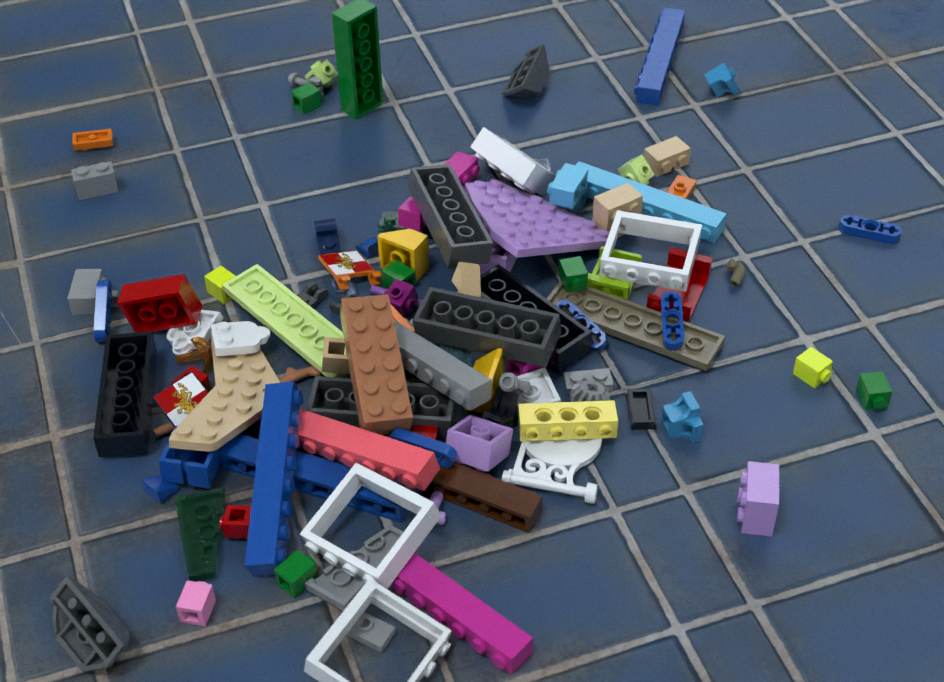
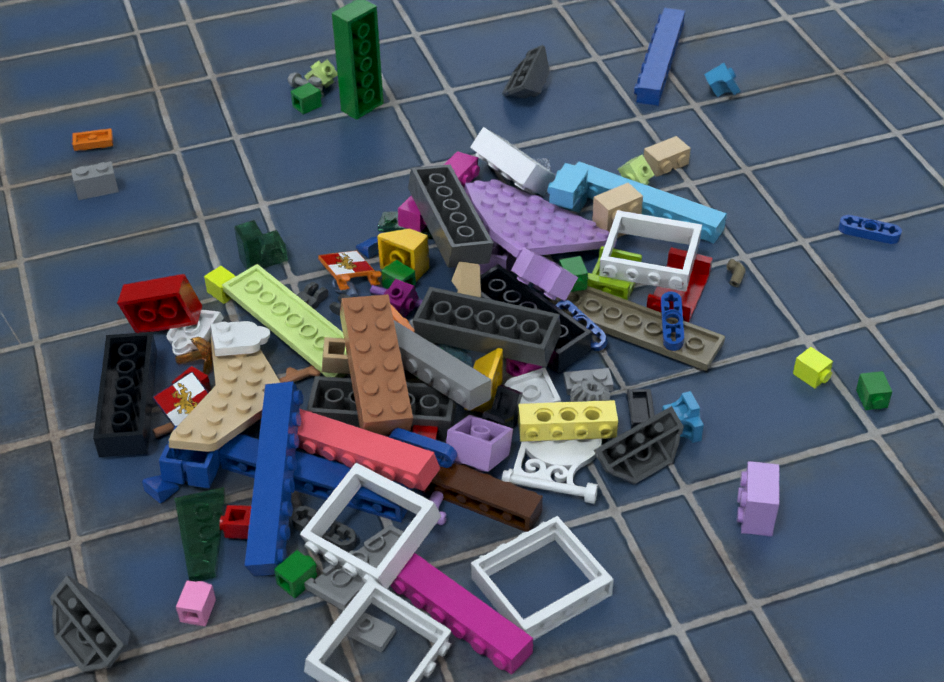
(83, 291): light grey hinge -> none
(103, 307): beam -> none
(259, 248): none -> clear green brick
(327, 236): dark blue brick -> none
(342, 530): none -> dark grey beam
(510, 382): light grey hinge -> none
(544, 273): none -> lavender brick
(562, 609): none -> white window
(642, 448): none -> dark grey wedge
(682, 186): orange plate -> none

